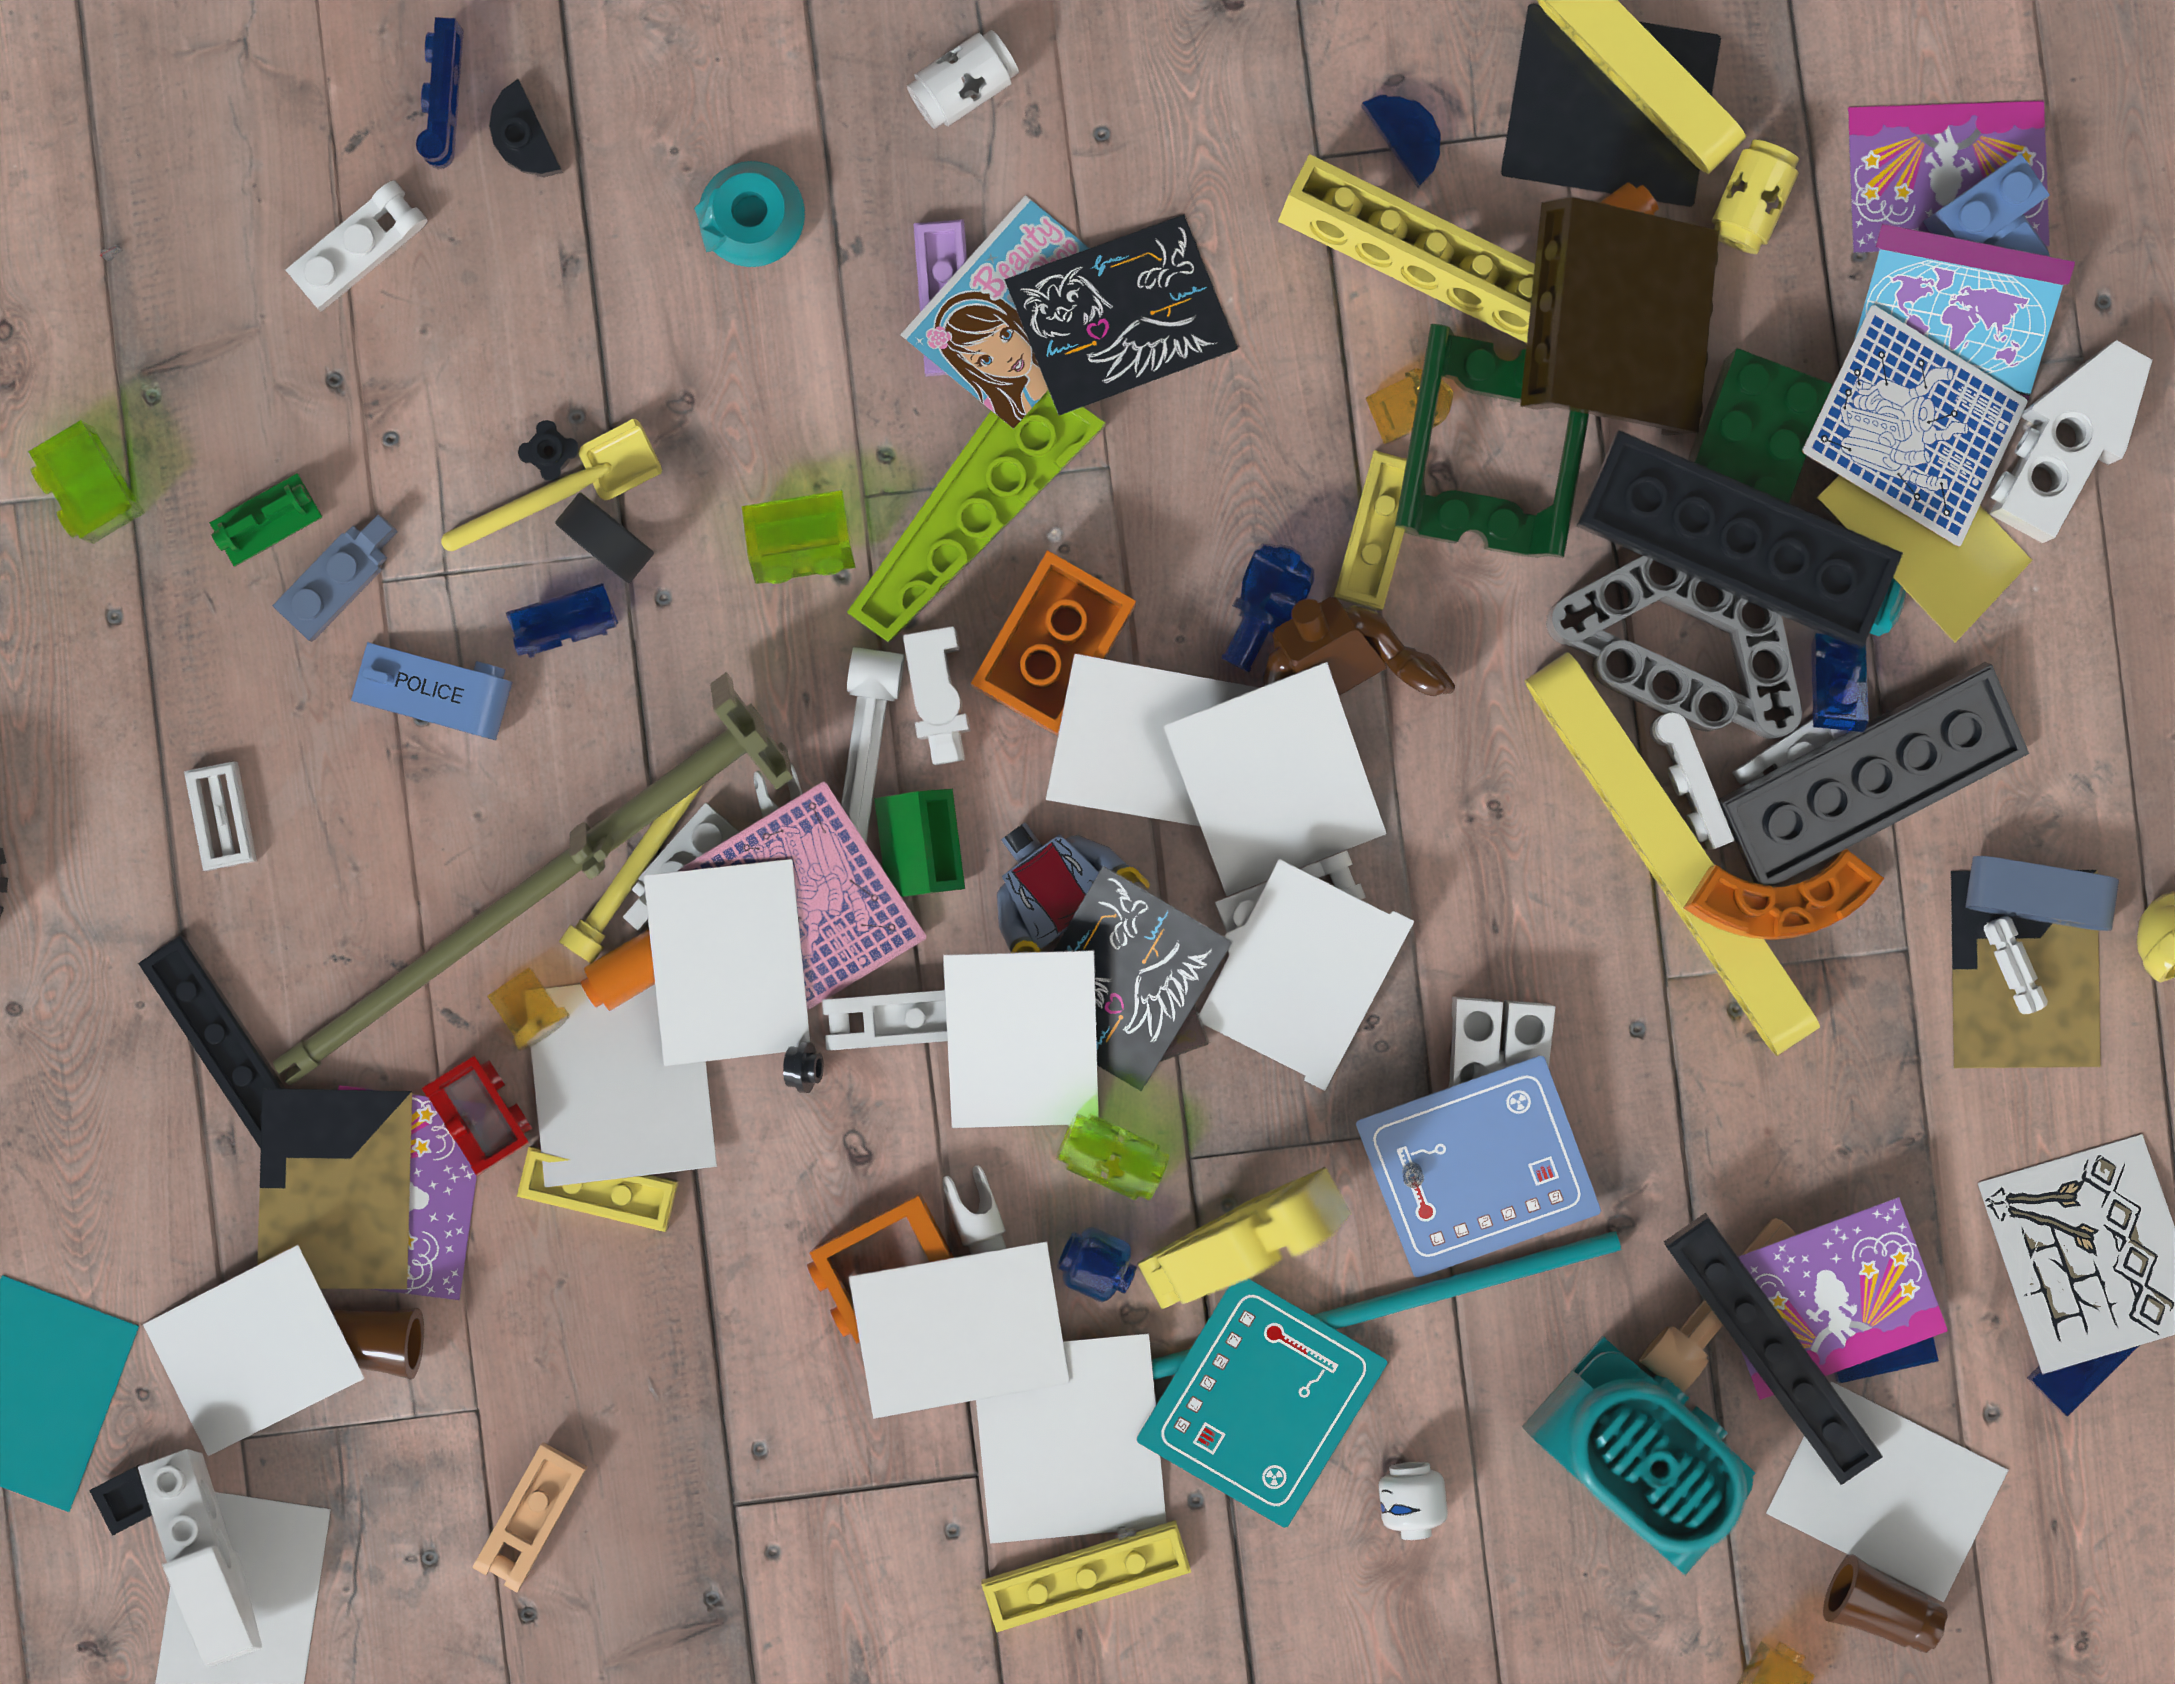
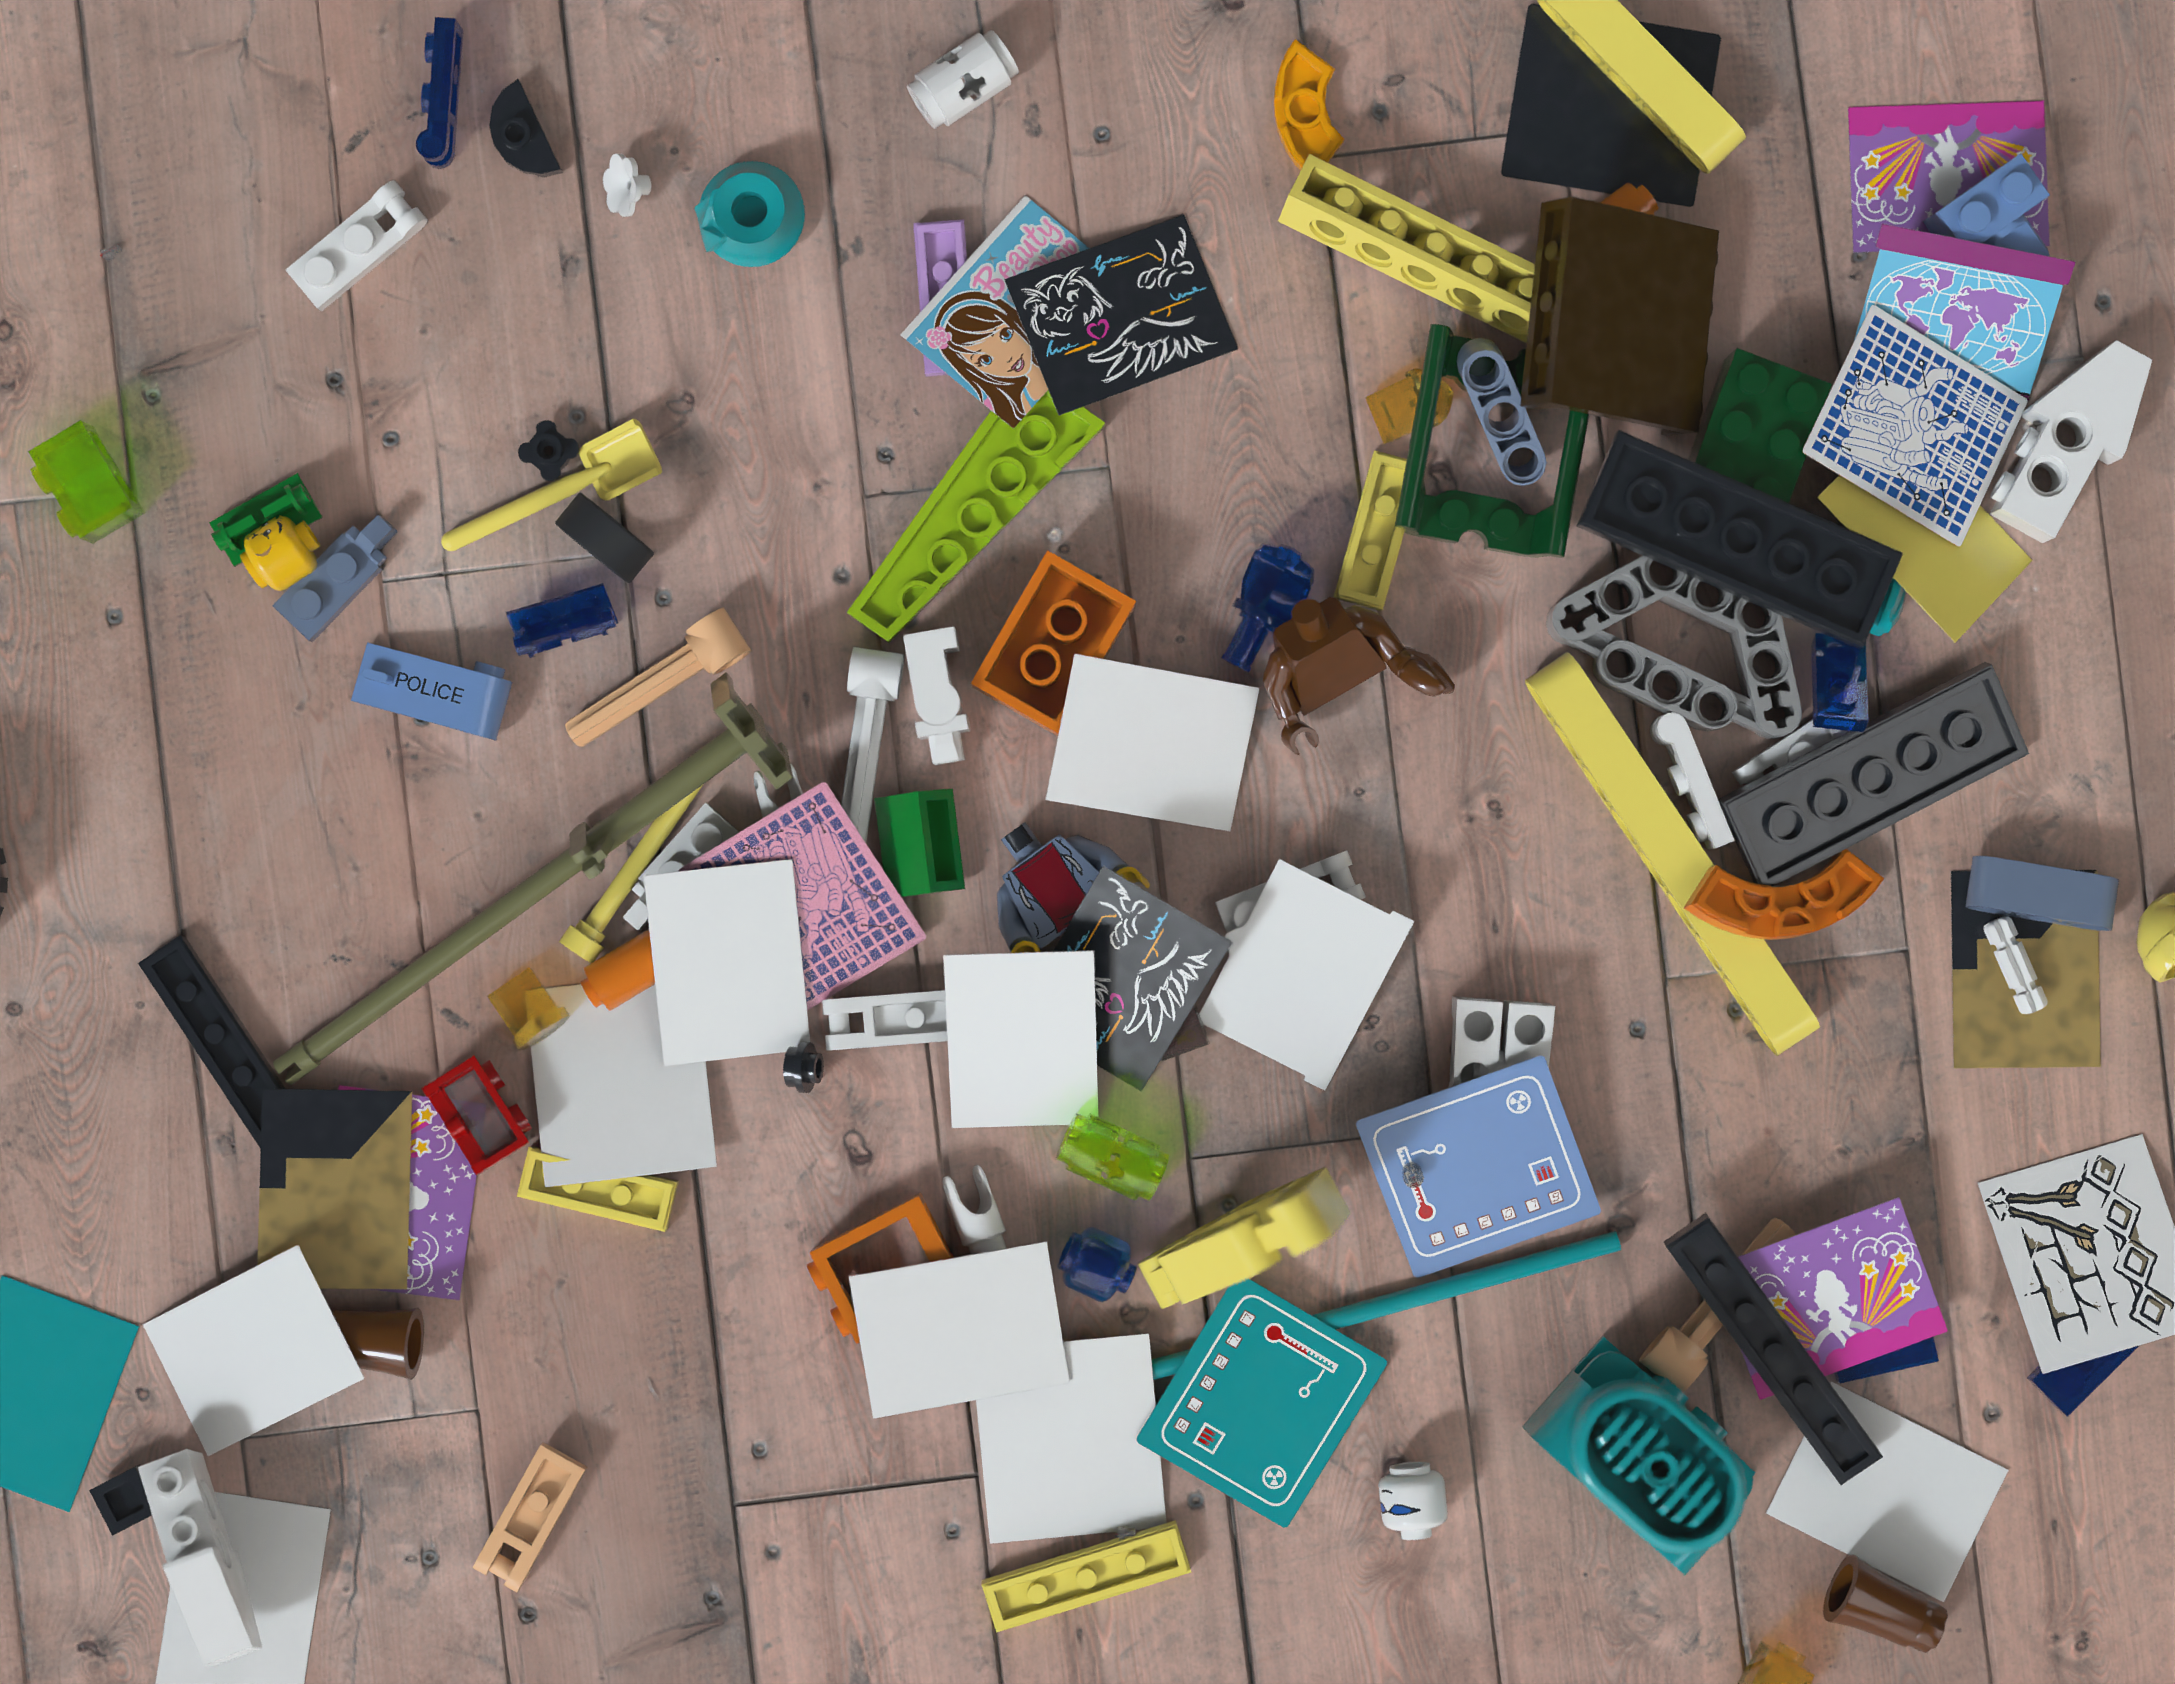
(239, 810): white tile -> none
(280, 553): none -> yellow head
(624, 185): none -> white plant
(711, 645): none -> light nougat axle
(798, 537): clear neon green brick -> none
(1275, 778): white sticker -> none
(1301, 106): none -> light orange tile
(1408, 133): clear blue plate -> none
(1507, 434): none -> sand blue beam
(1767, 174): light yellow piece -> none

